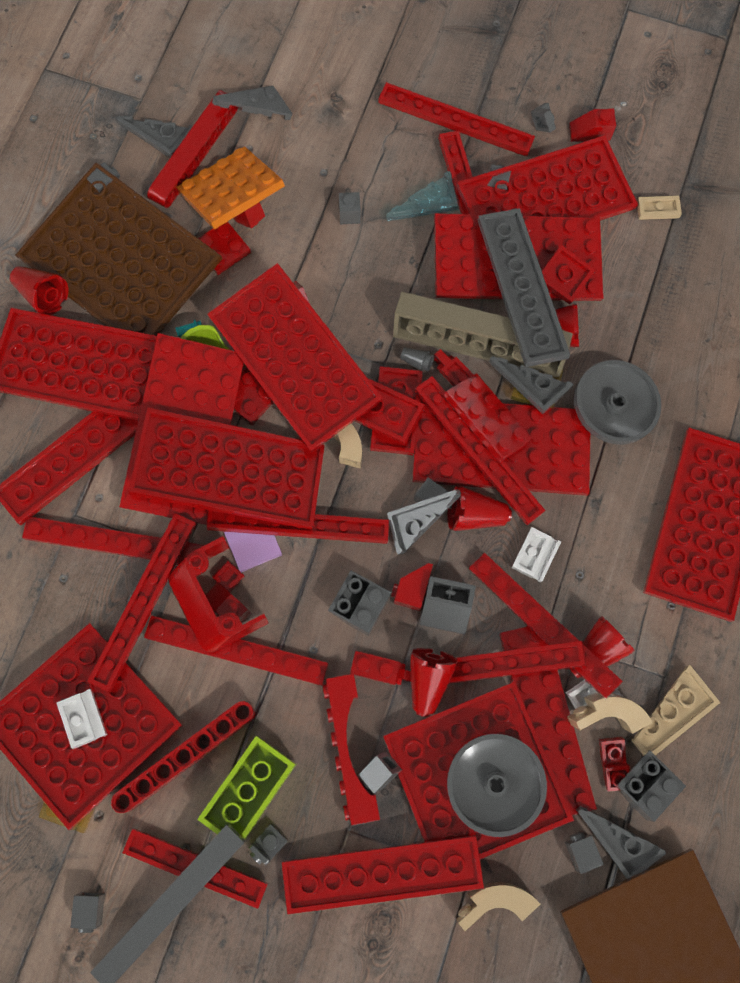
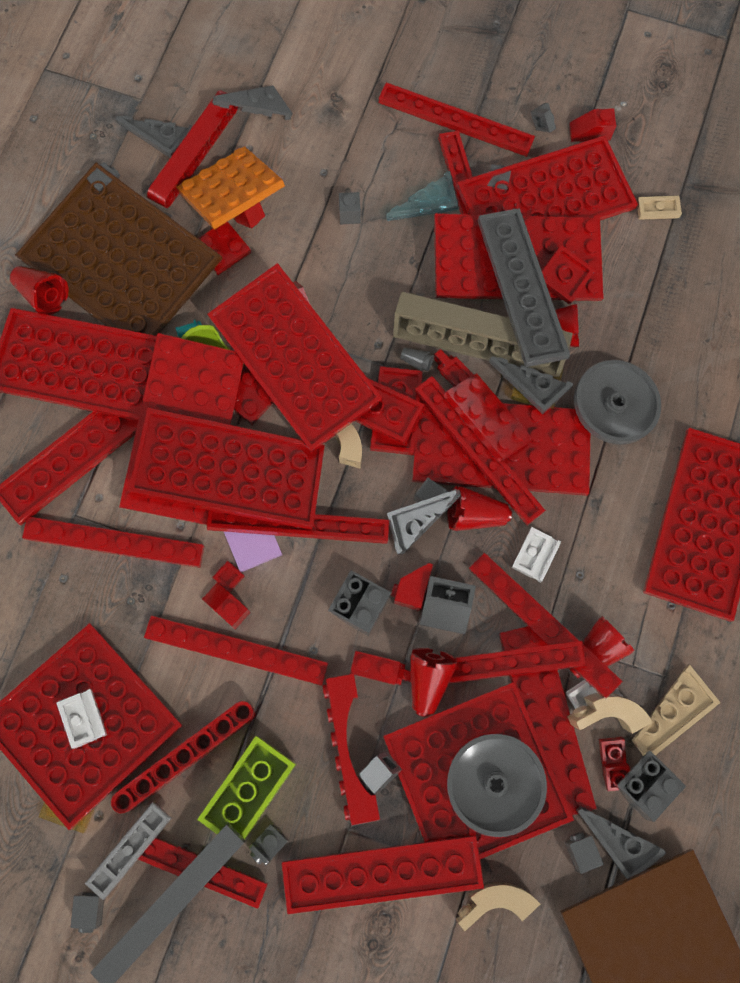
(128, 851): none -> light grey plate
(141, 603): red plate -> none
(211, 631): red windscreen -> none

